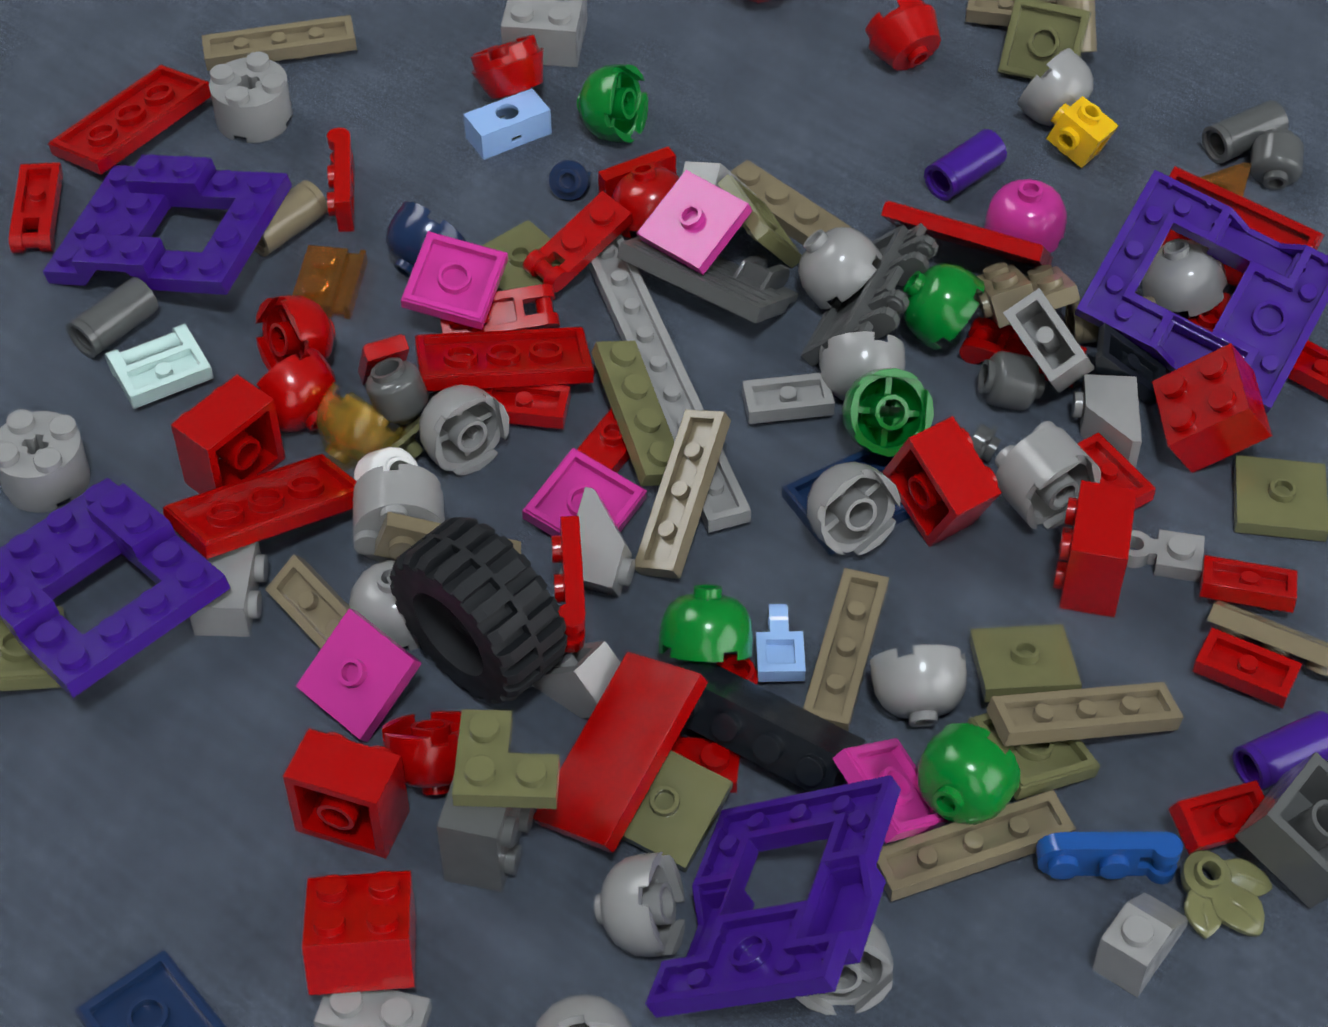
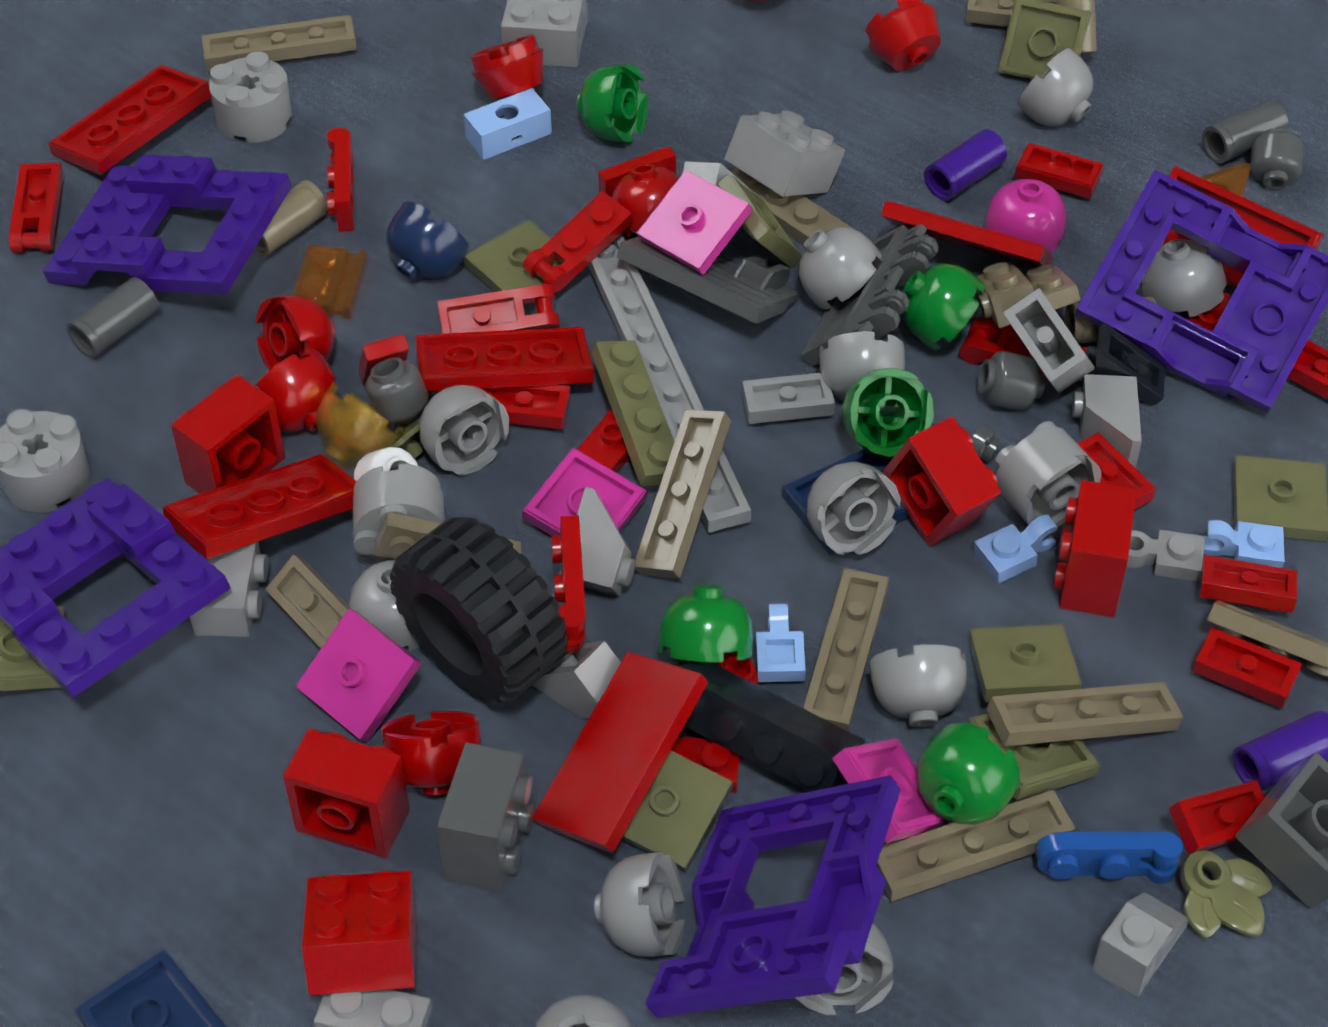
(159, 367): light aqua plate -> none
(454, 280): dark pink plate -> none
(492, 775): olive plate -> none
(569, 179): dark blue plate -> none
(785, 153): none -> light grey brick
(1012, 552): none -> light blue plate
(1059, 170): none -> red plate
(1081, 131): yellow brick -> none
(1211, 408): red brick -> none
(1246, 543): none -> light blue plate

